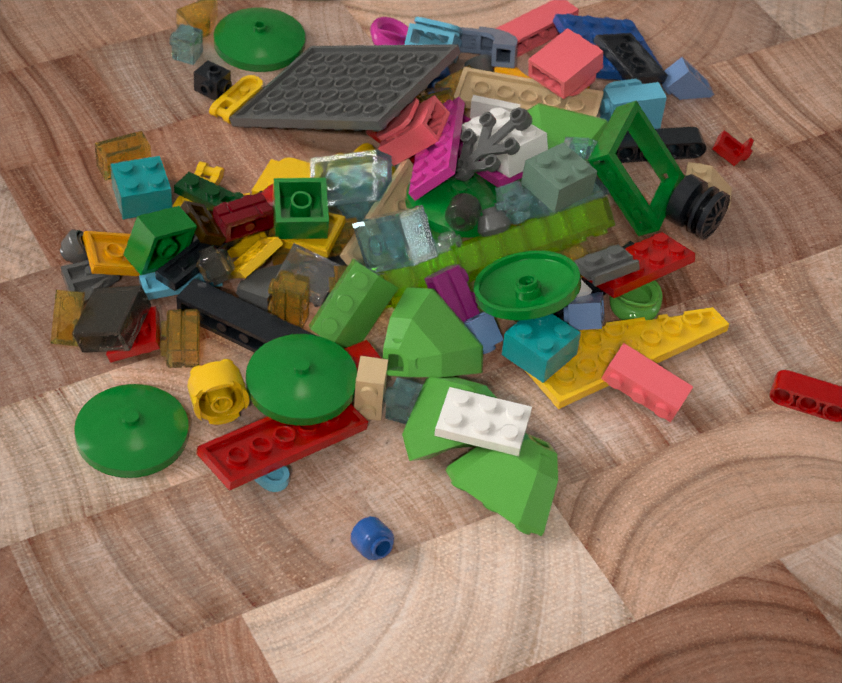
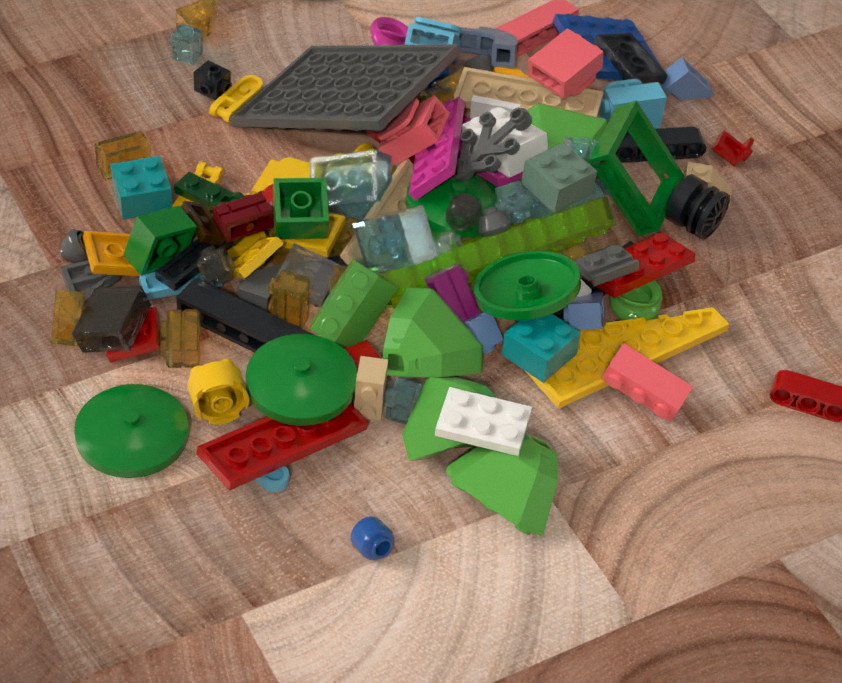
(259, 39): green dish -> none

